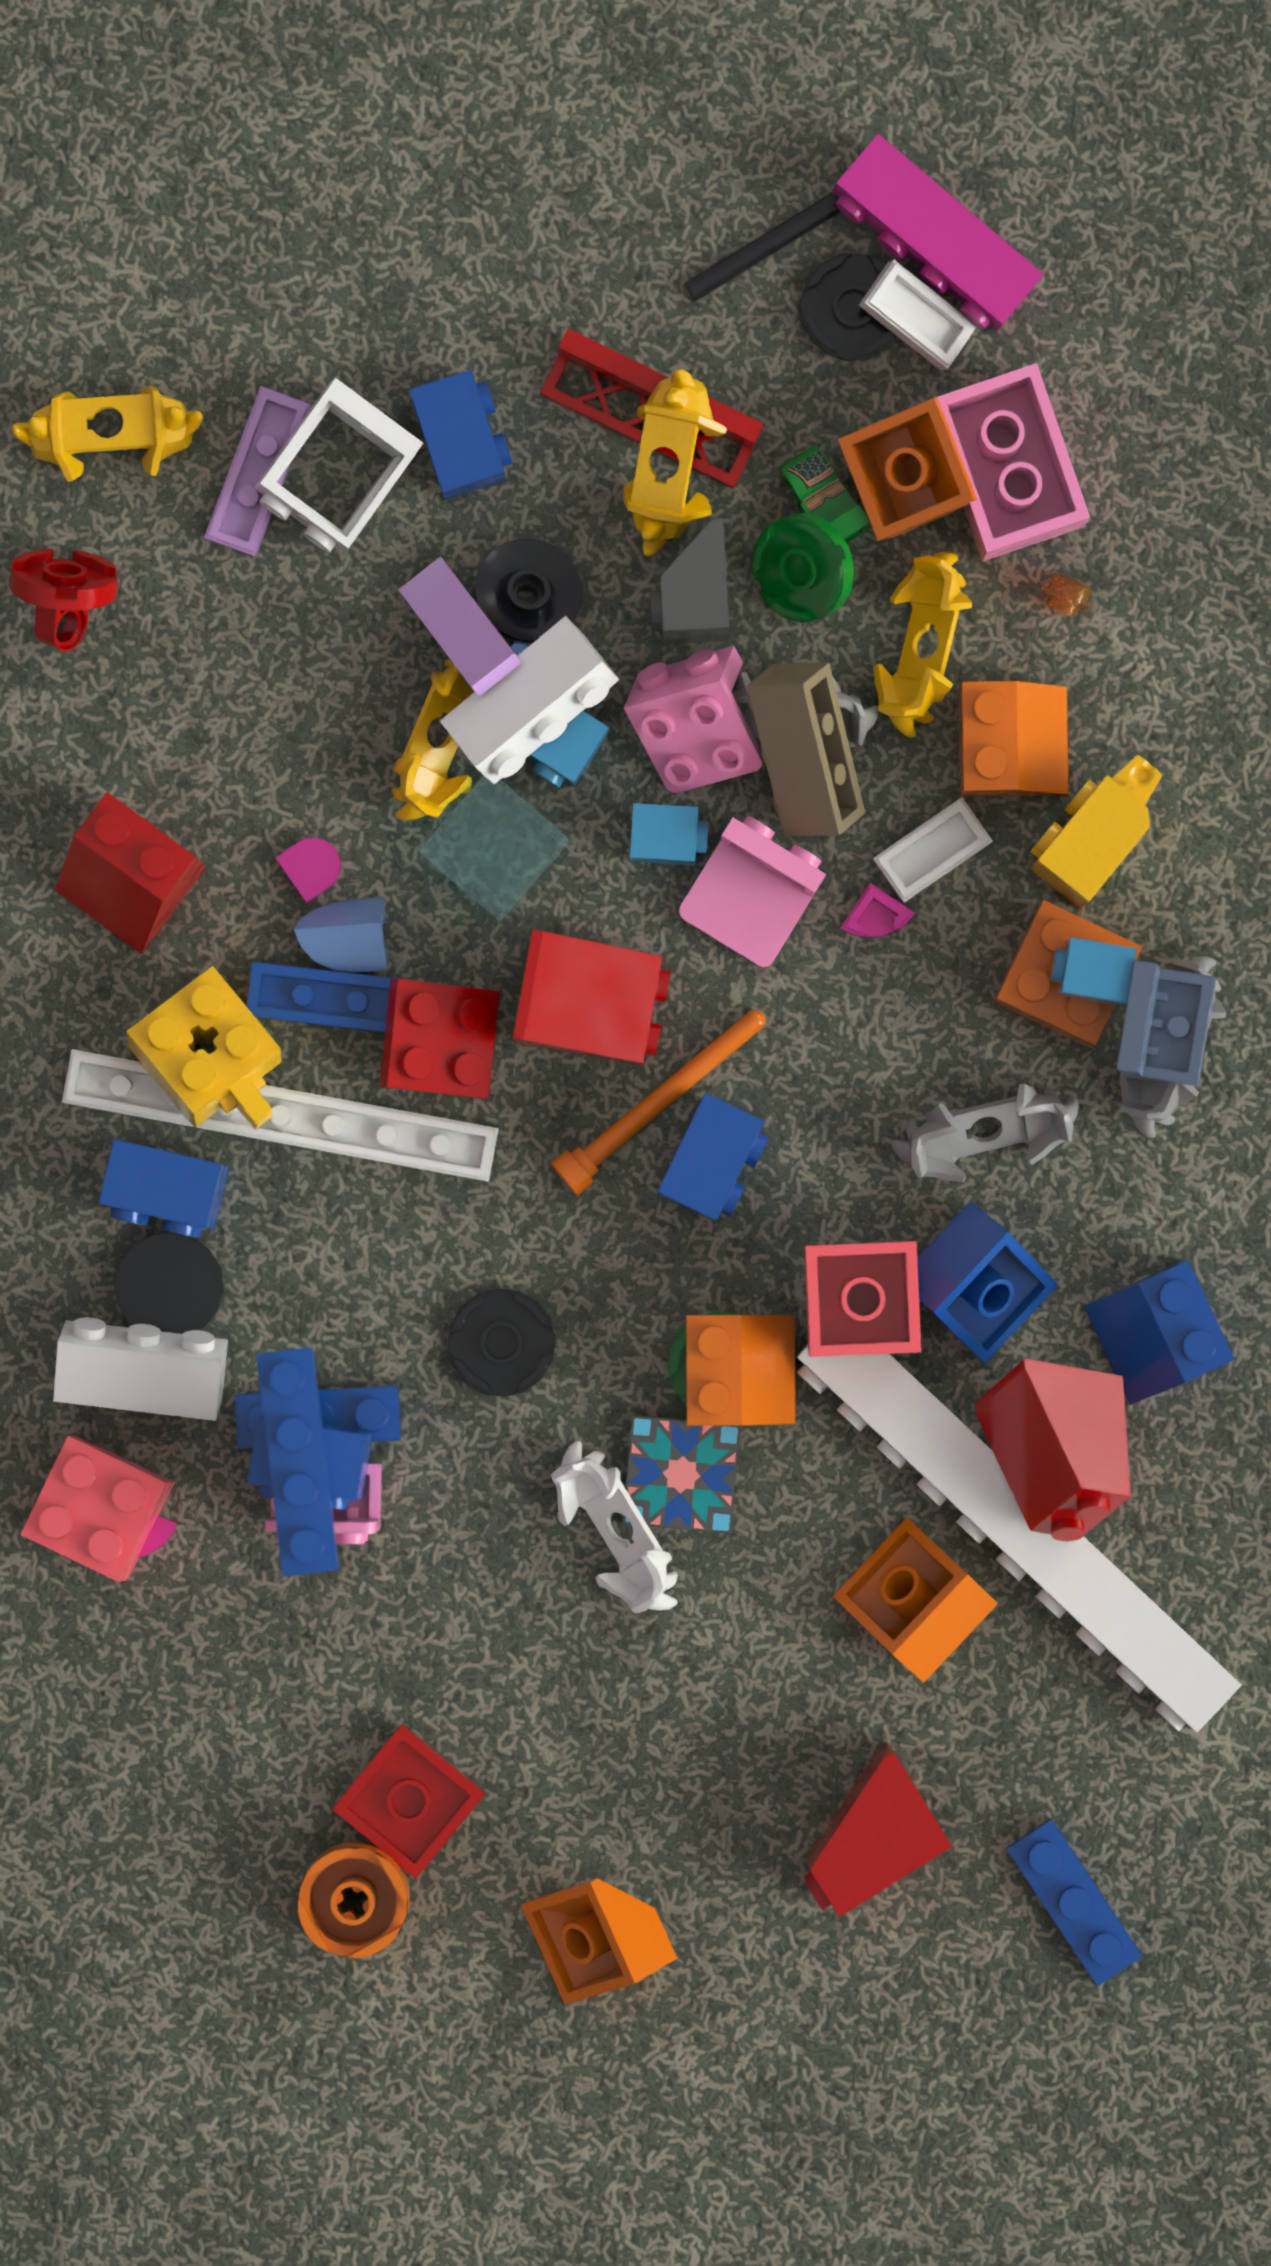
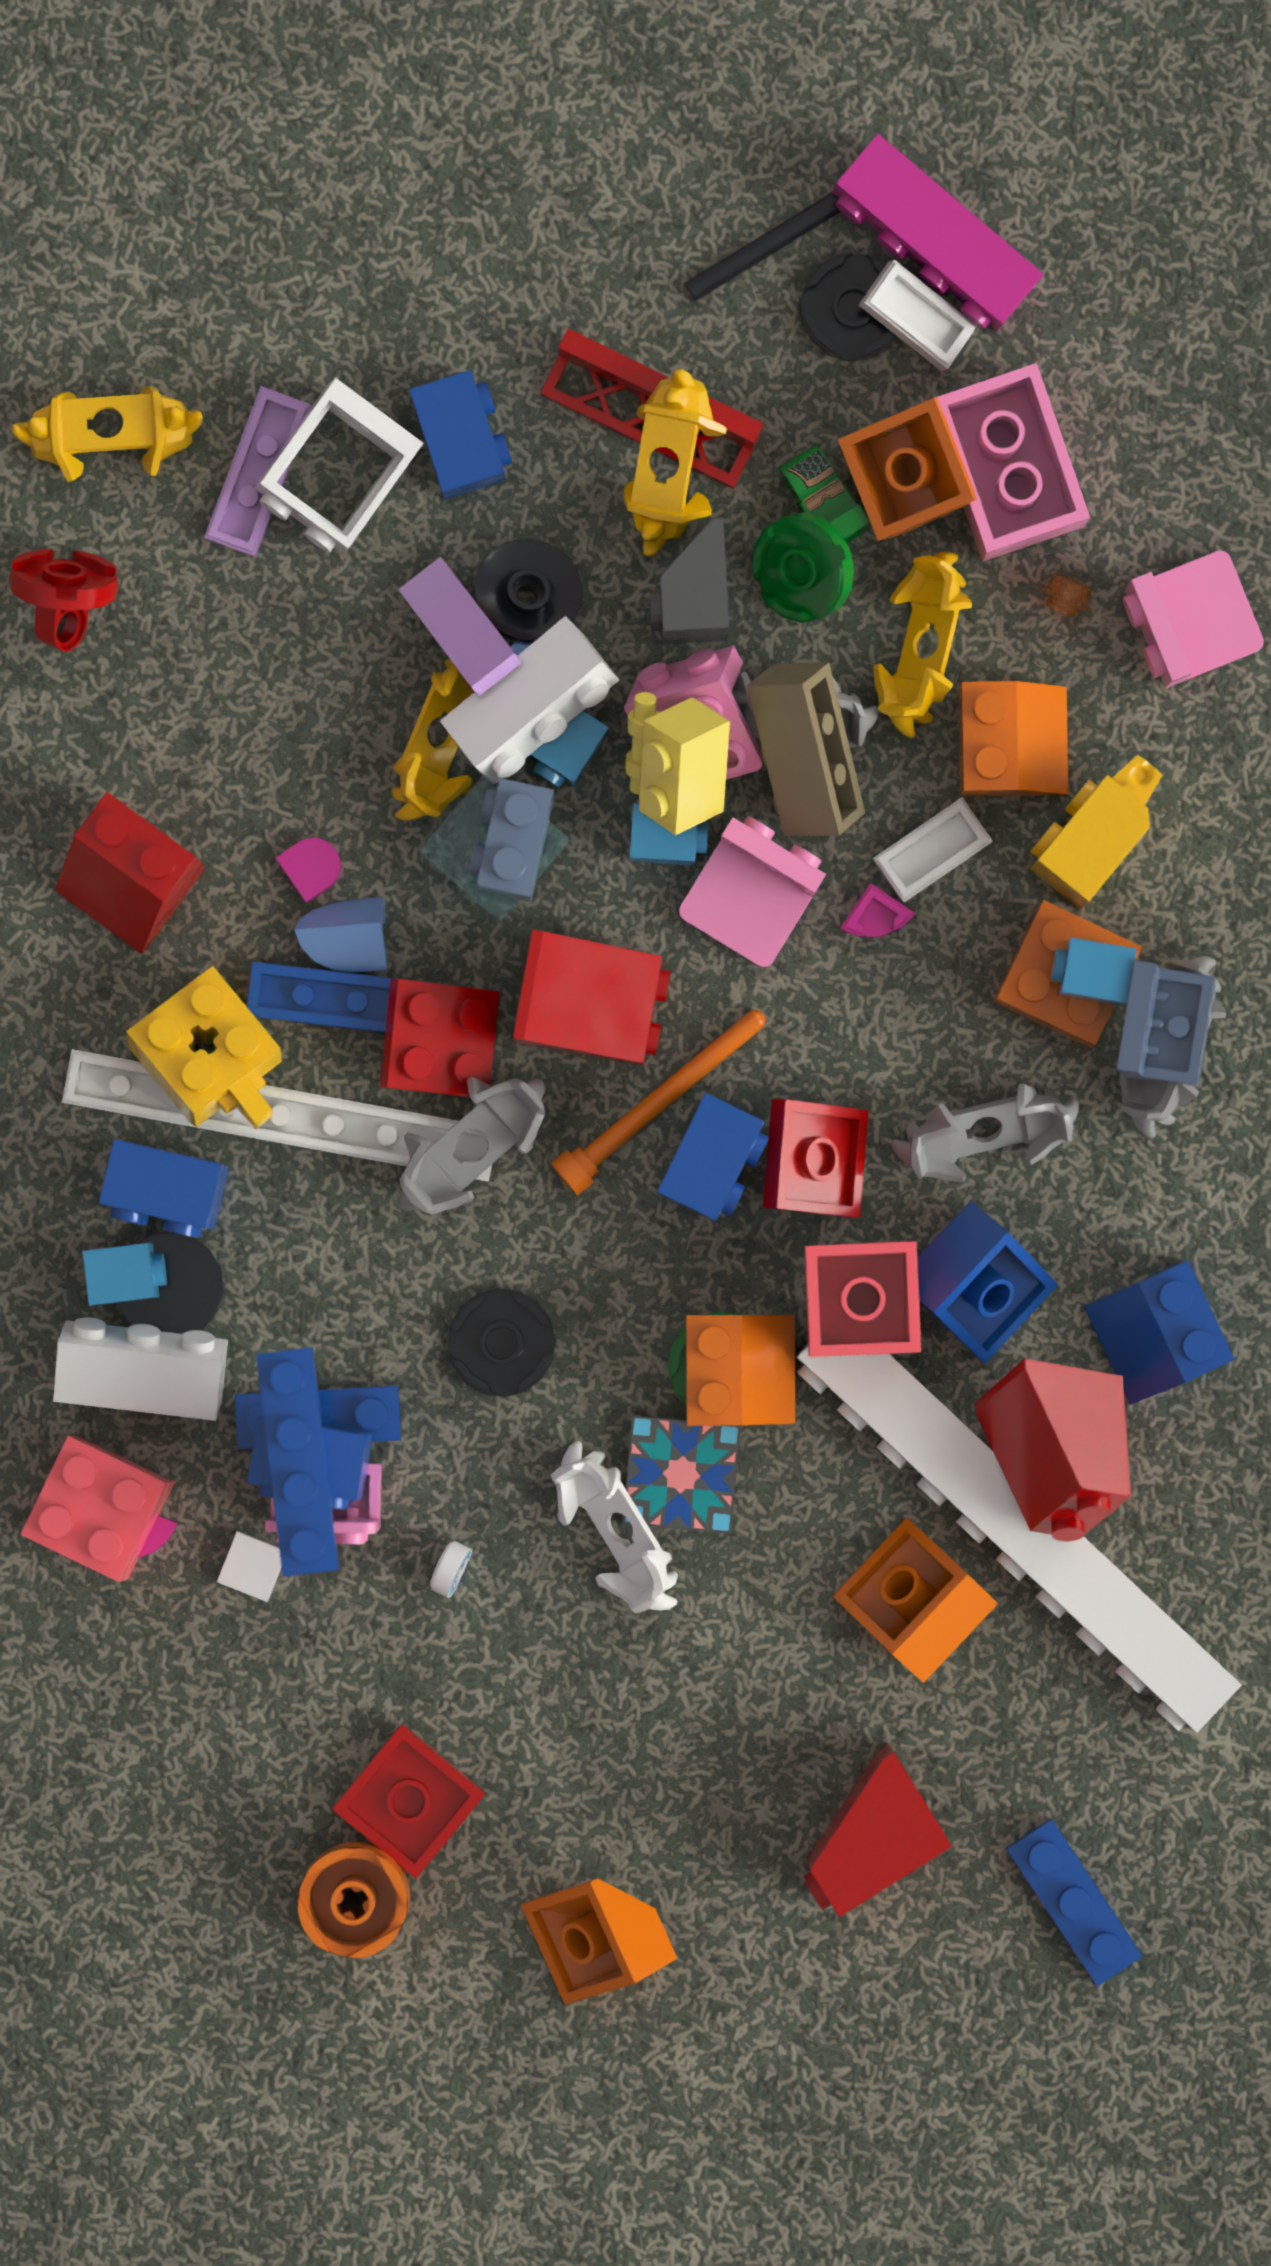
(123, 1273): none -> dark azure brick
(251, 1566): none -> white tile
(450, 1568): none -> white tile
(504, 1115): none -> light grey piece
(514, 840): none -> sand blue brick
(677, 761): none -> light yellow brick
(815, 1158): none -> red plate
(1193, 618): none -> bright pink bracket

